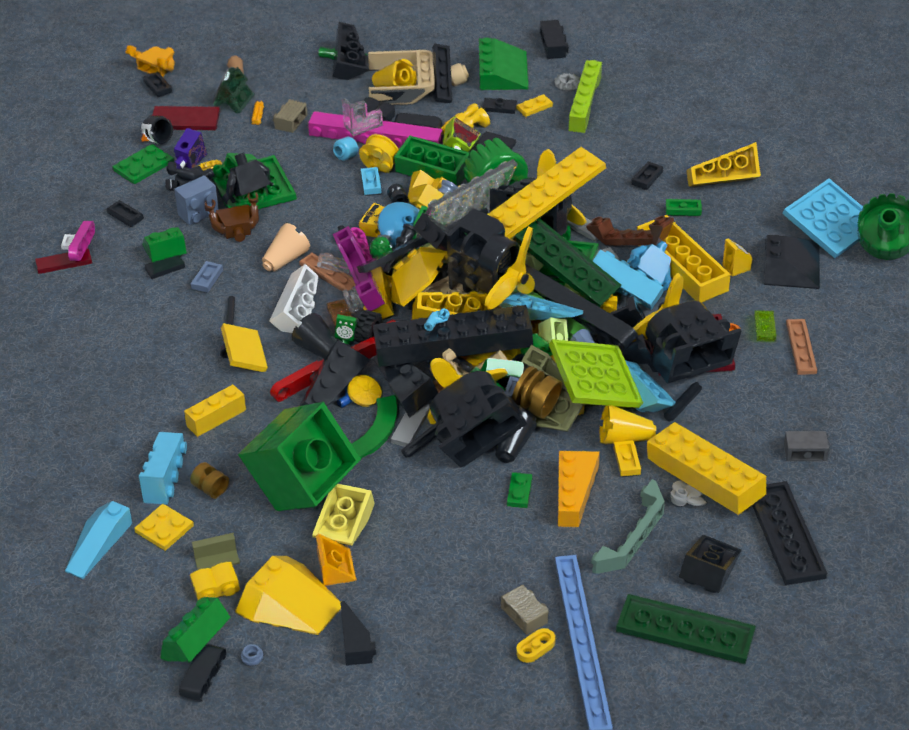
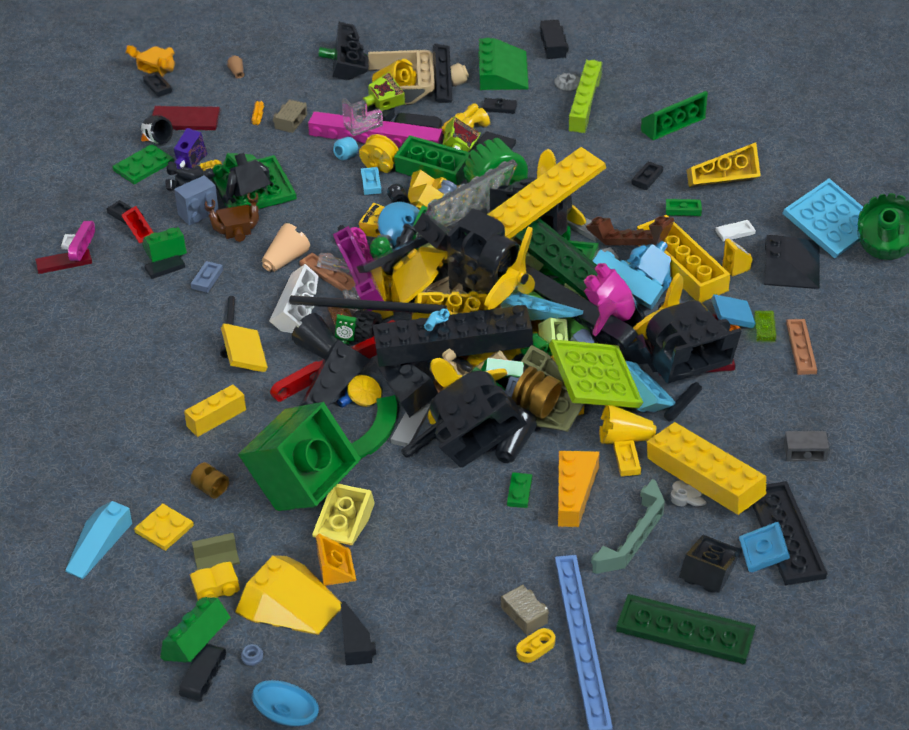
(137, 223): none -> red slope
(162, 468): medium azure wedge -> none
(233, 90): clear green piece -> none
(285, 703): none -> dark azure dish
(365, 304): none -> black piece
(385, 93): none -> lime torso
(534, 105): yellow plate -> none
(610, 295): none -> dark pink hips
(675, 116): none -> green slope
(733, 310): none -> dark azure tile
(735, 230): none -> white tile
(764, 547): none -> dark azure tile

